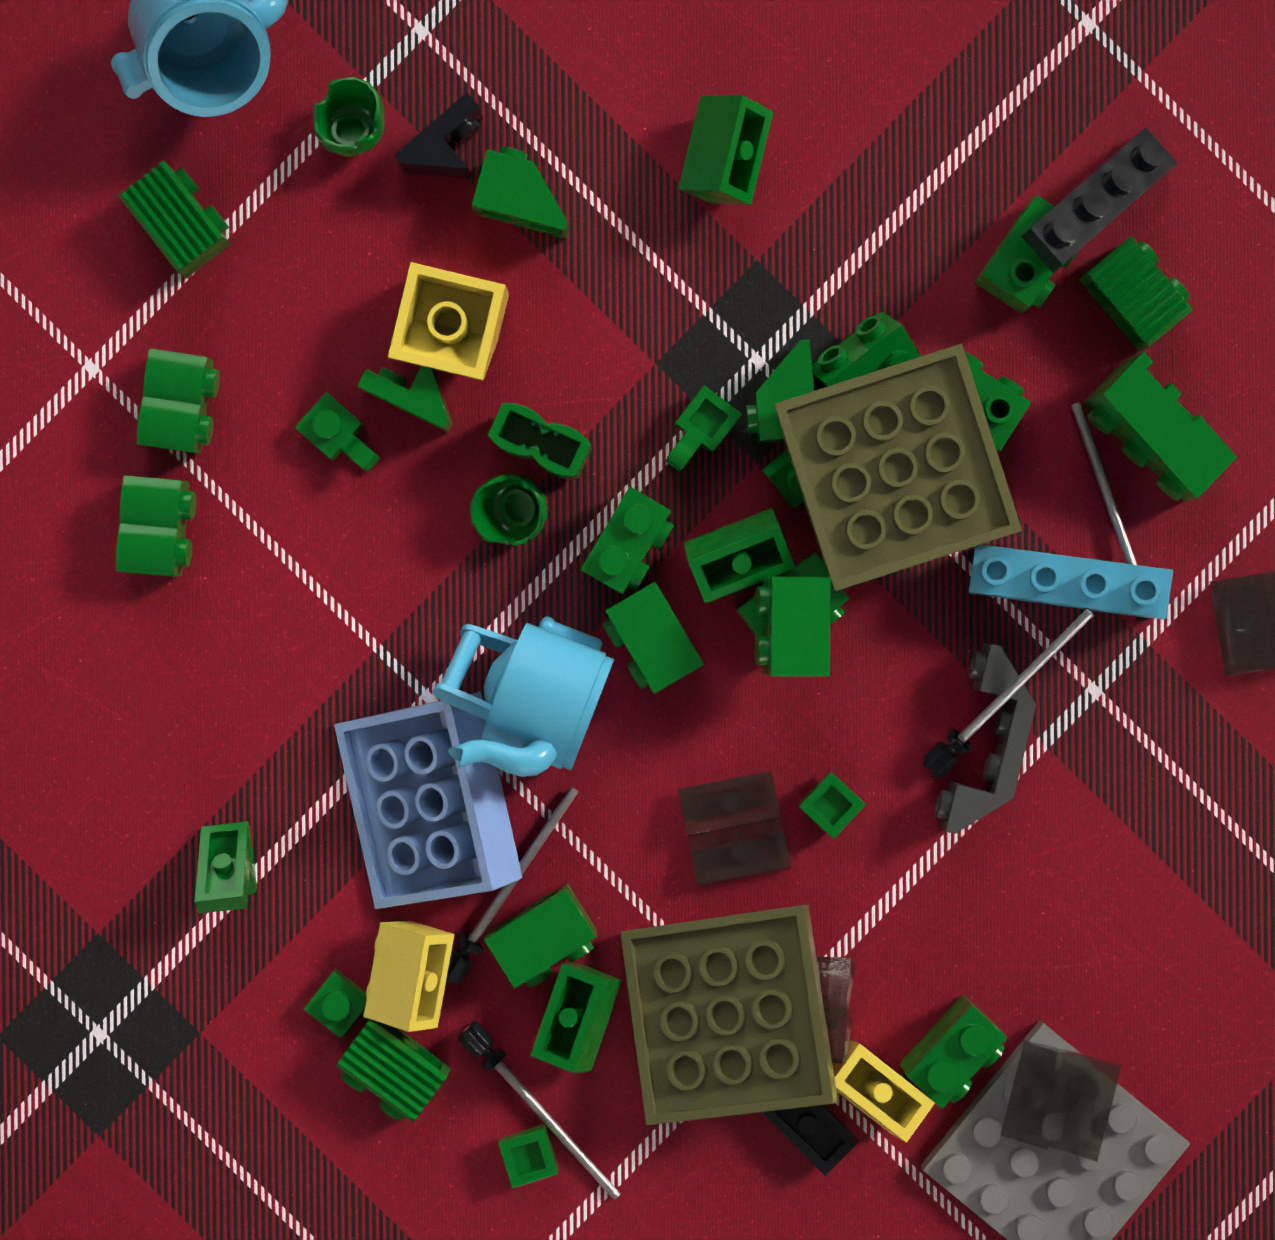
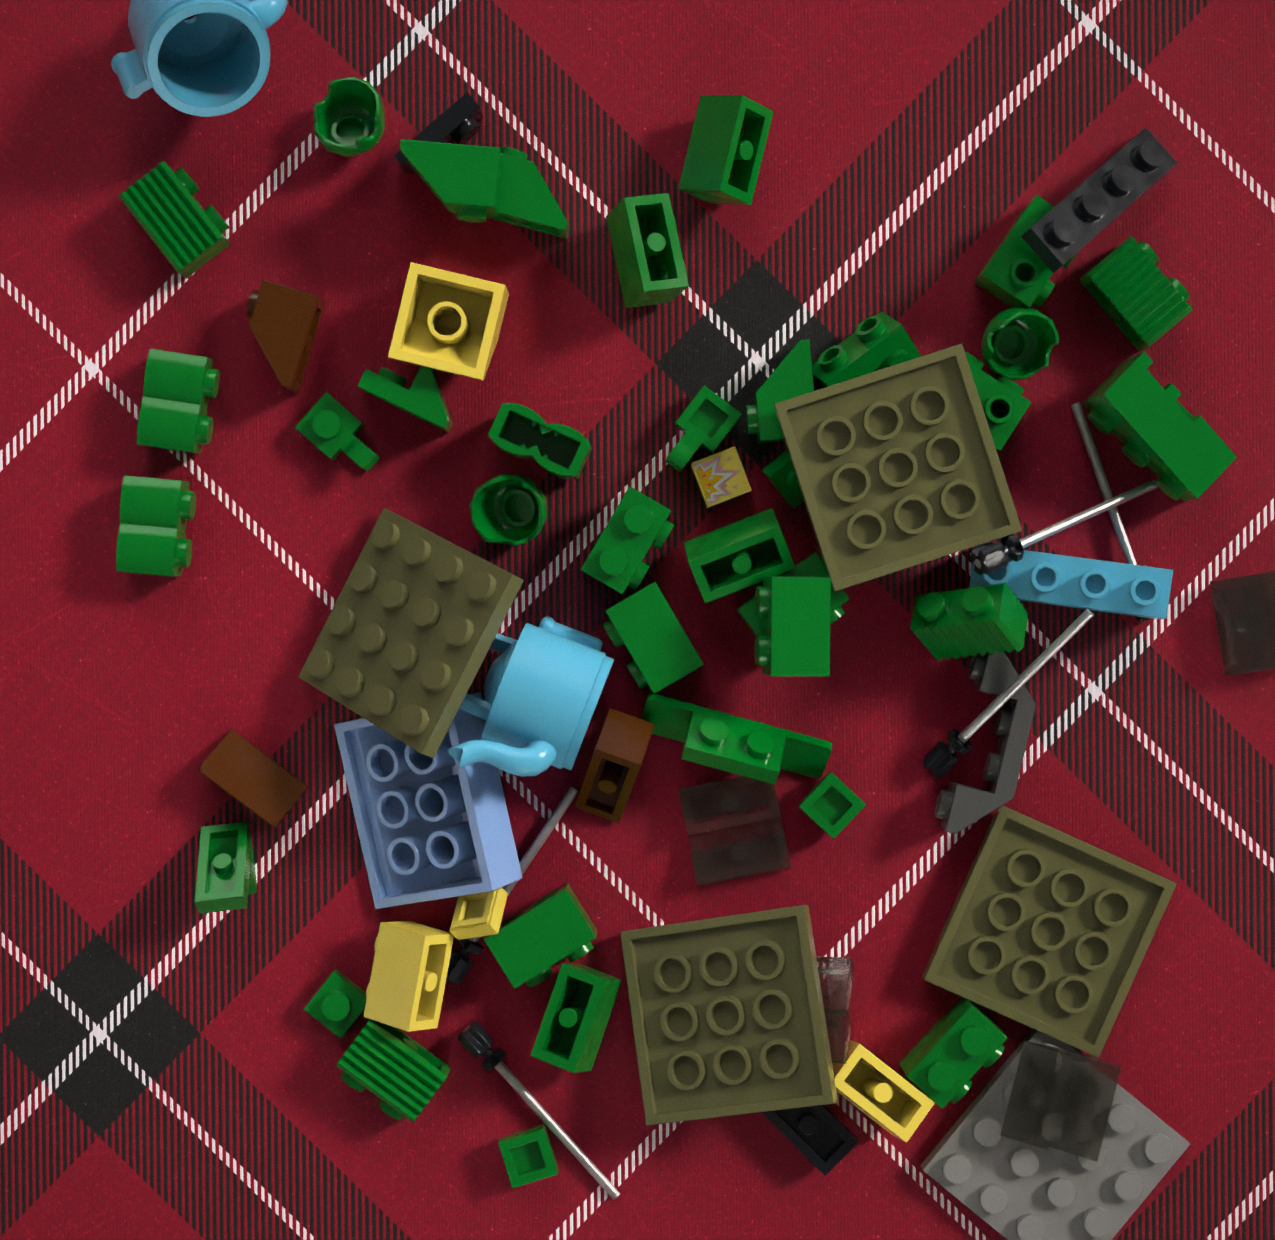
(253, 778): none -> reddish brown slope
(285, 328): none -> reddish brown slope
(410, 631): none -> olive plate
(459, 175): none -> green slope
(478, 914): none -> light yellow tile
(614, 765): none -> reddish brown slope
(647, 250): none -> green brick
(721, 477): none -> tile
(735, 742): none -> green bracket
(970, 621): none -> green brick
(1009, 548): none -> piece
(1018, 342): none -> green hair
(1048, 930): none -> olive plate

